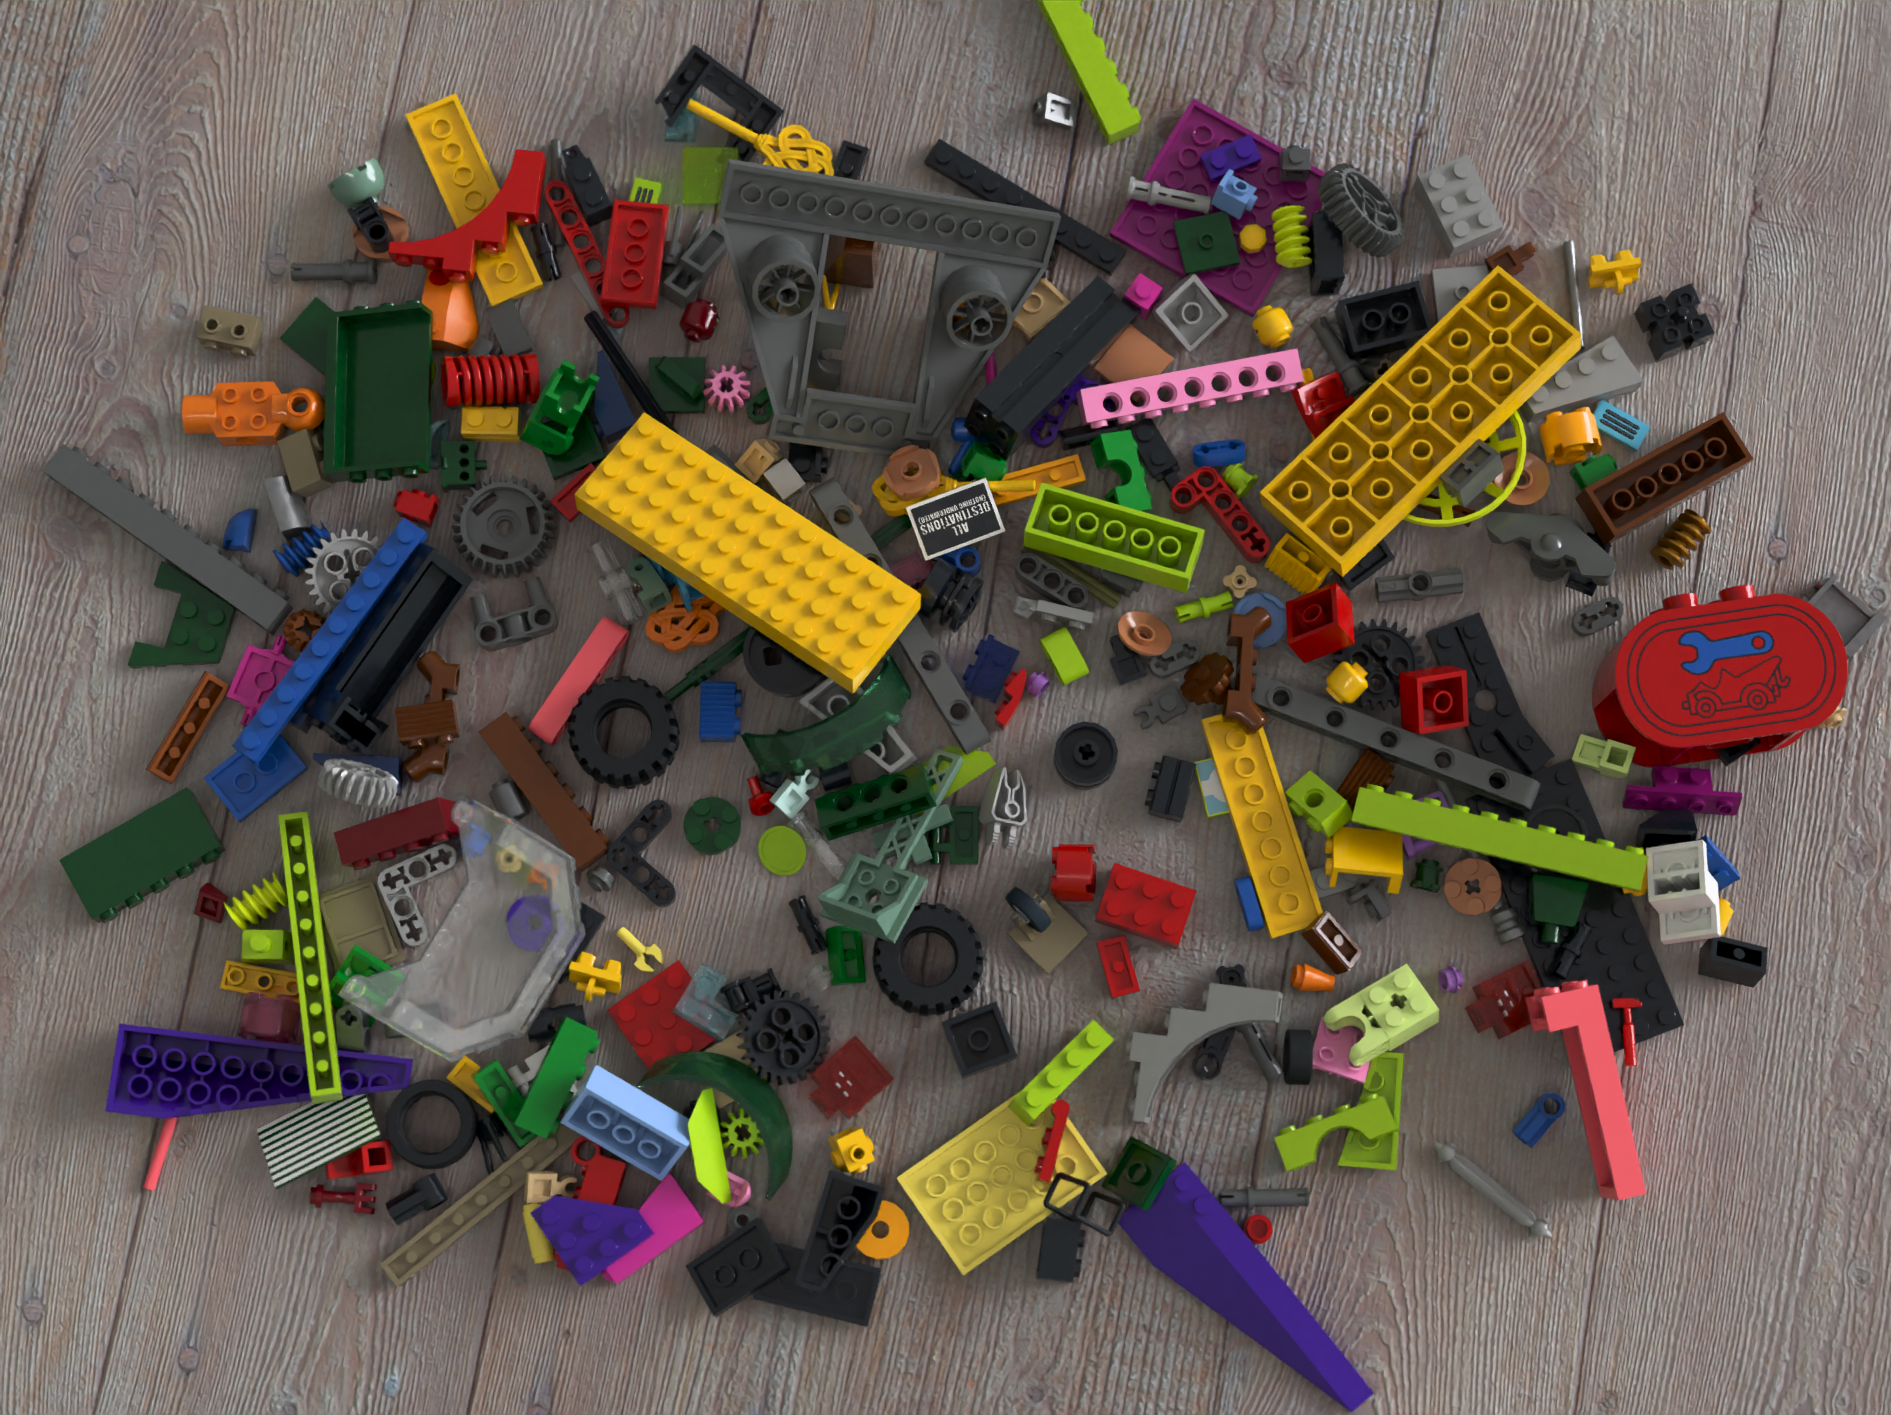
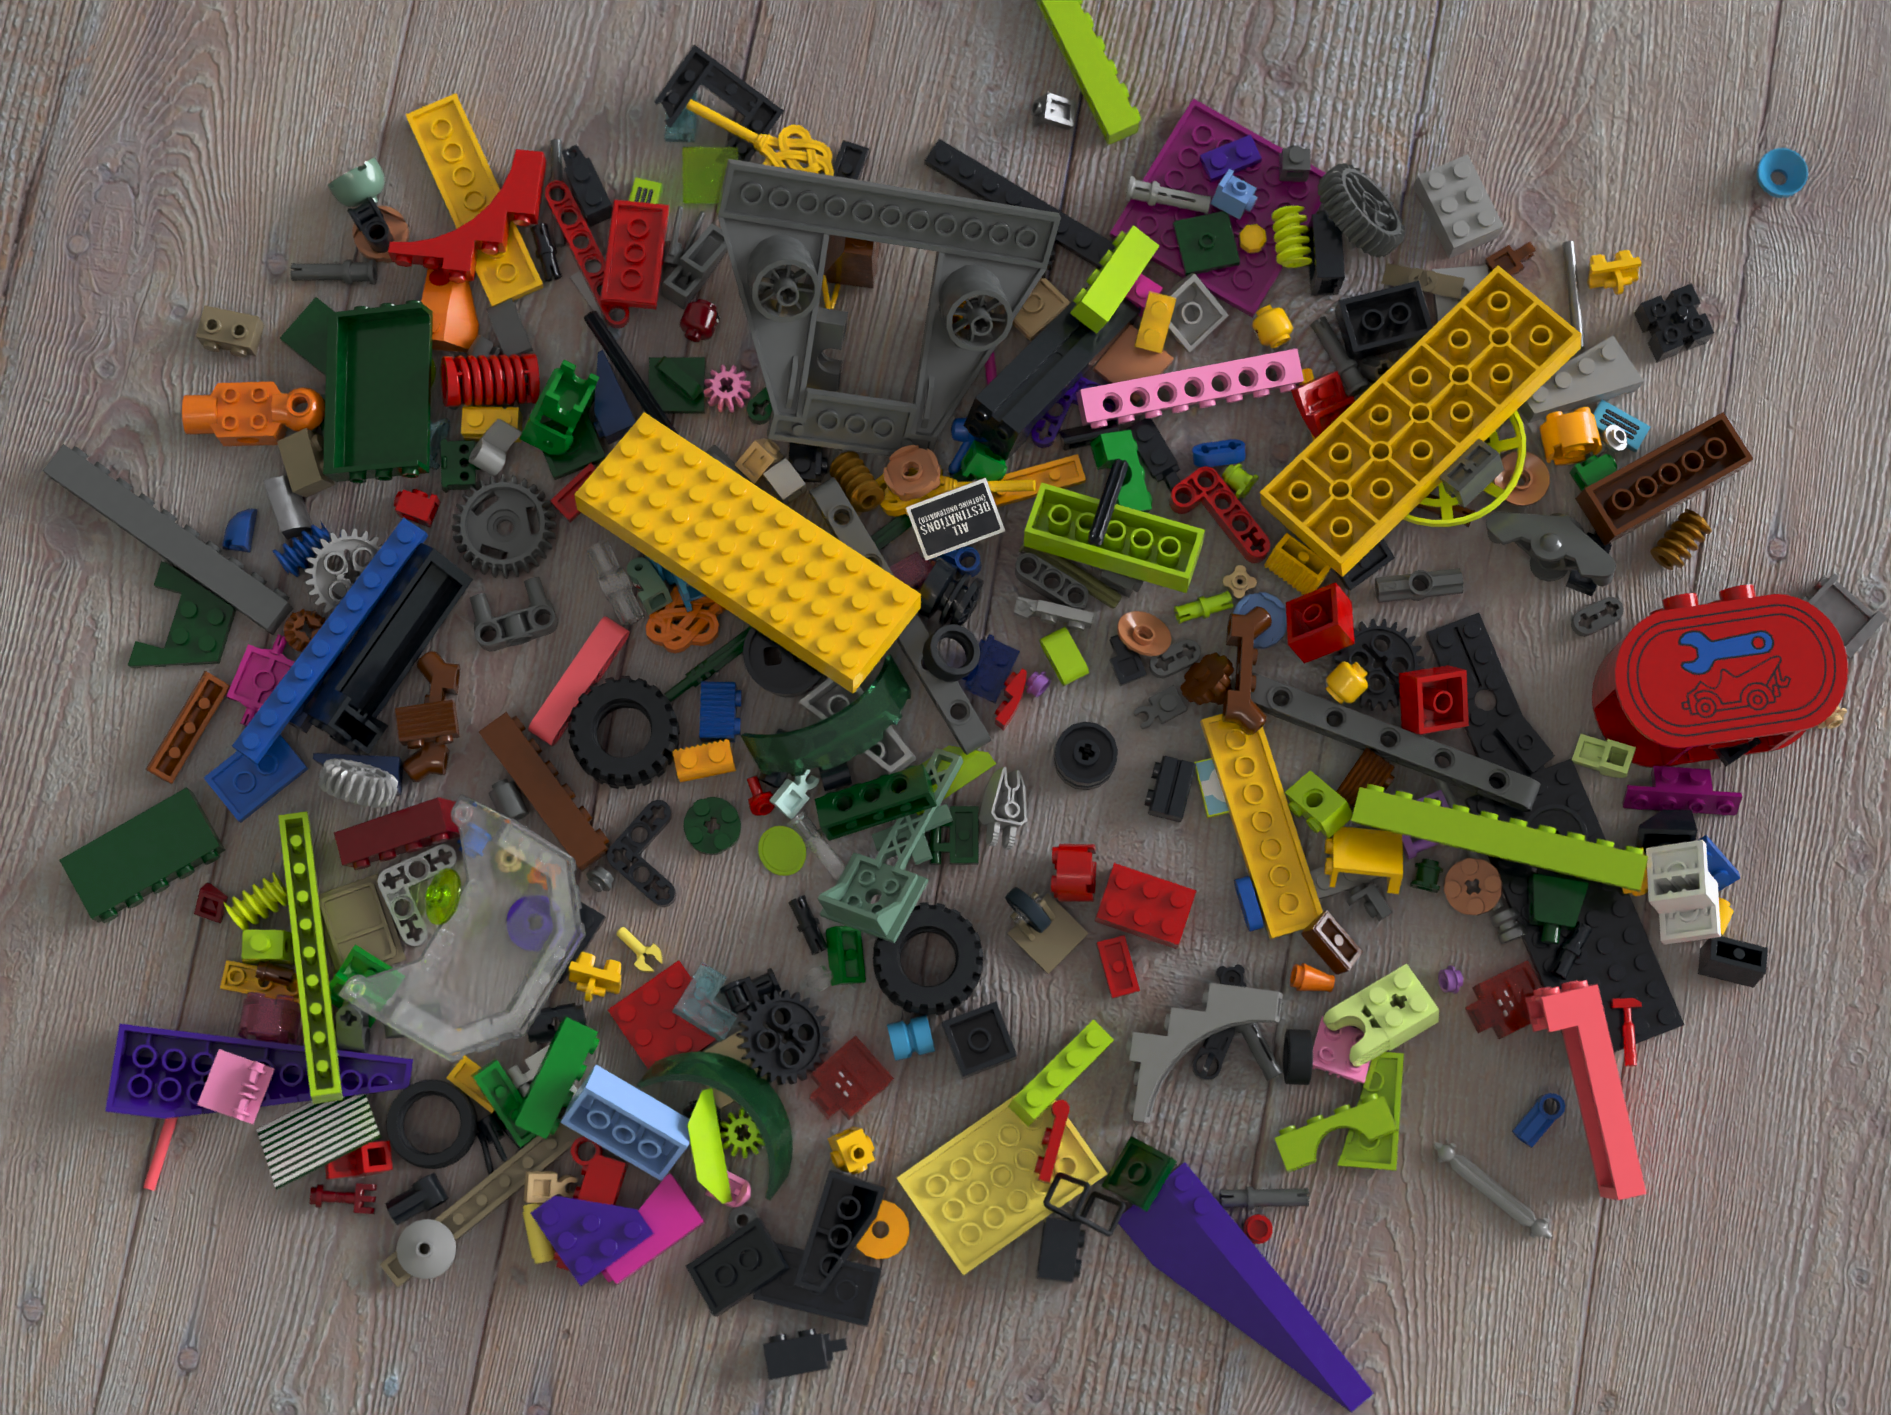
(236, 1086): none -> bright pink hinge
(274, 973): none -> reddish brown pin
(441, 1251): none -> light grey dish
(443, 896): none -> clear neon green dish
(491, 449): none -> light grey panel
(704, 760): none -> light orange brick
(800, 1354): none -> black hinge
(856, 482): none -> pearl gold piece
(910, 1038): none -> dark azure wheel
(965, 639): none -> black tyre
(1107, 502): none -> black axle
(1114, 279): none -> lime brick
(1155, 322): none -> yellow plate
(1429, 280): none -> dark tan piece
(1613, 438): none -> light grey plate
(1786, 162): none -> dark azure piece

